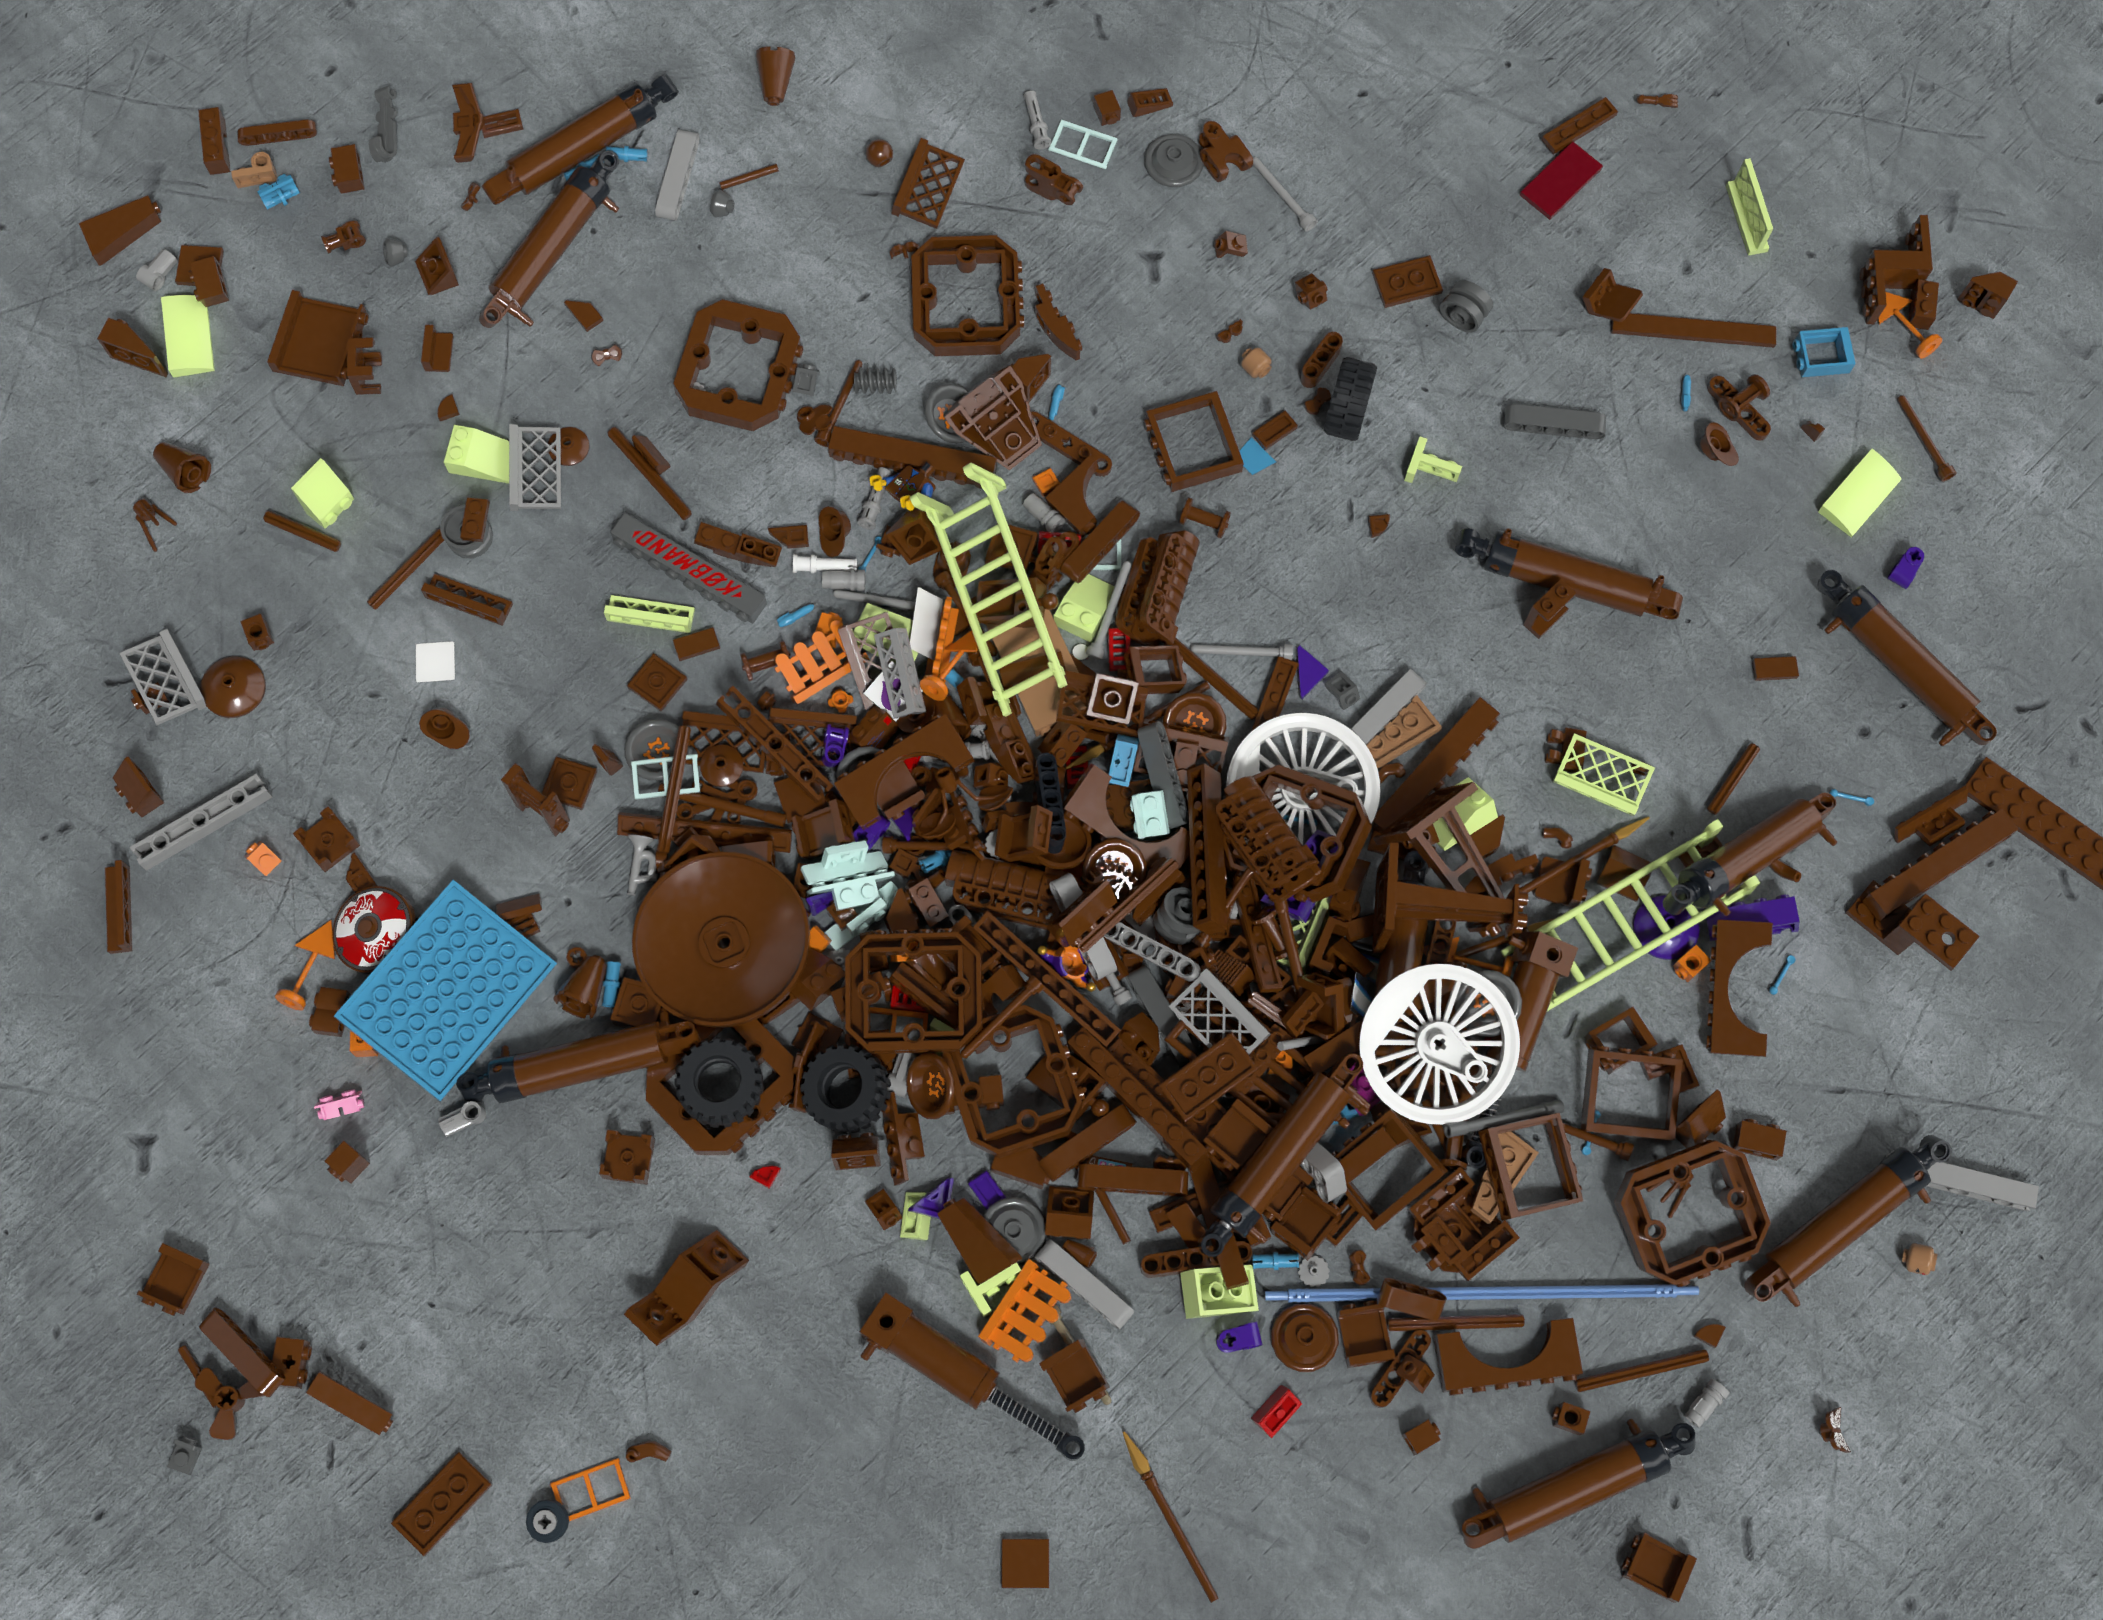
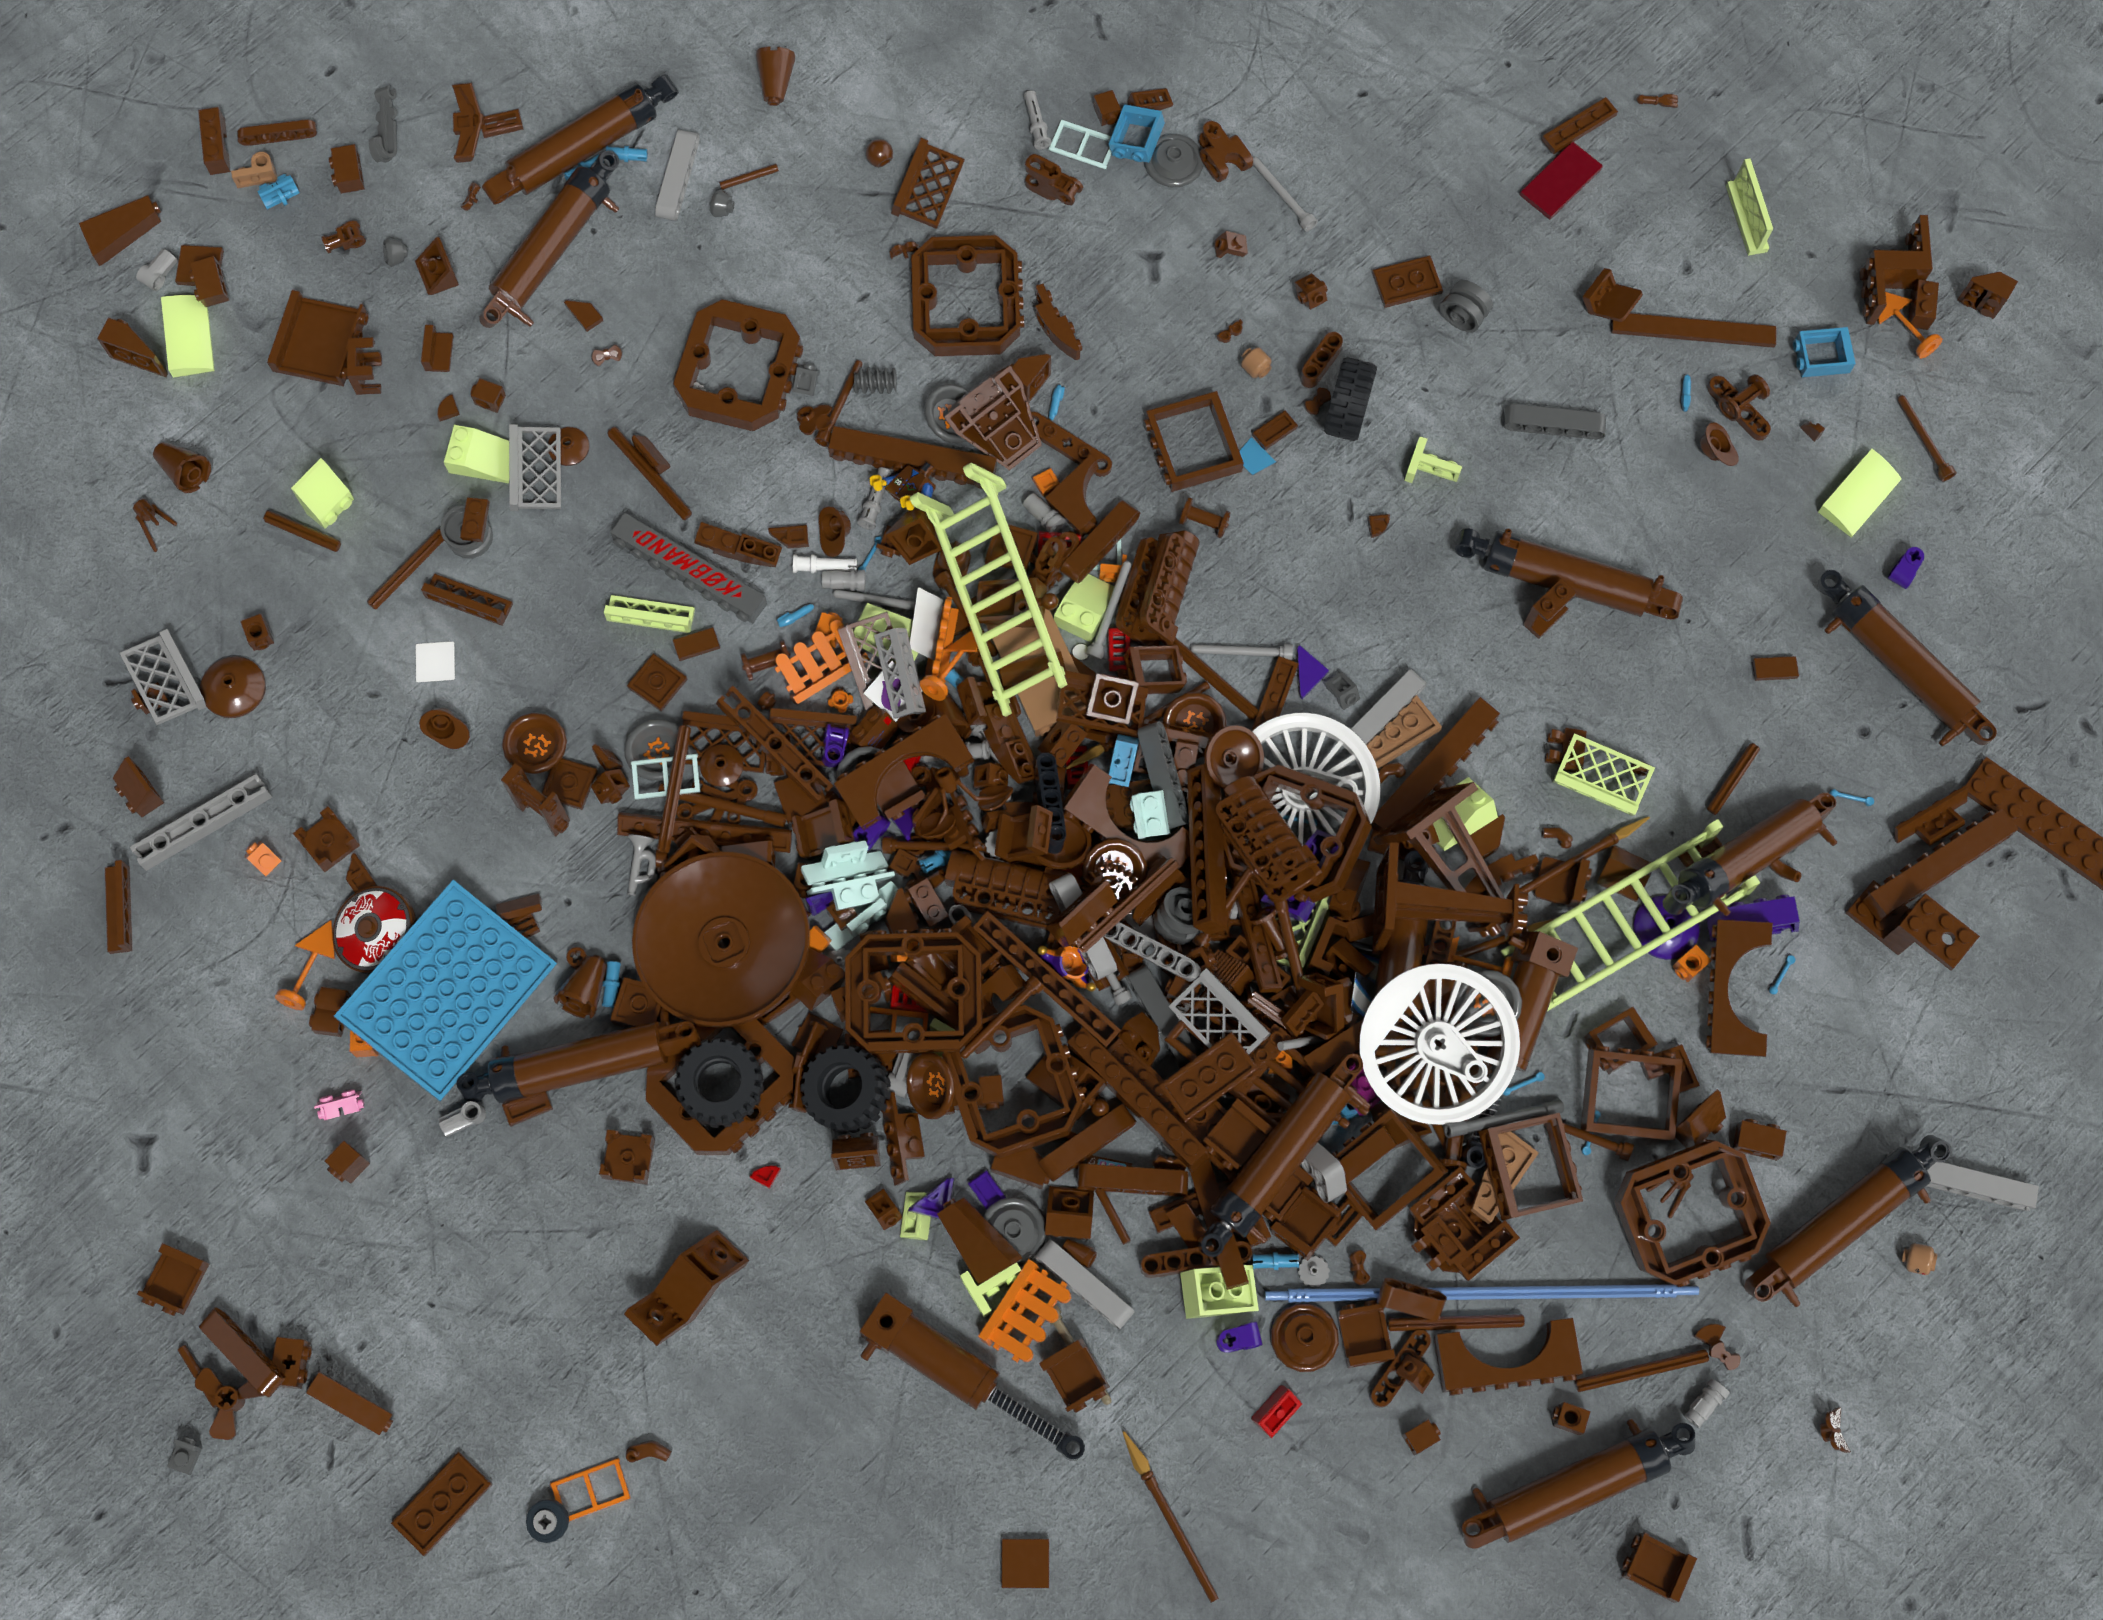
(488, 395): none -> reddish brown brick
(526, 1108): none -> reddish brown tile
(534, 743): none -> reddish brown piece
(610, 786): none -> reddish brown brick
(1110, 572): none -> orange bracket
(1141, 117): none -> dark azure window
(1244, 755): none -> reddish brown dish
(1538, 1077): none -> dark azure hinge
(1730, 1360): none -> reddish brown piece

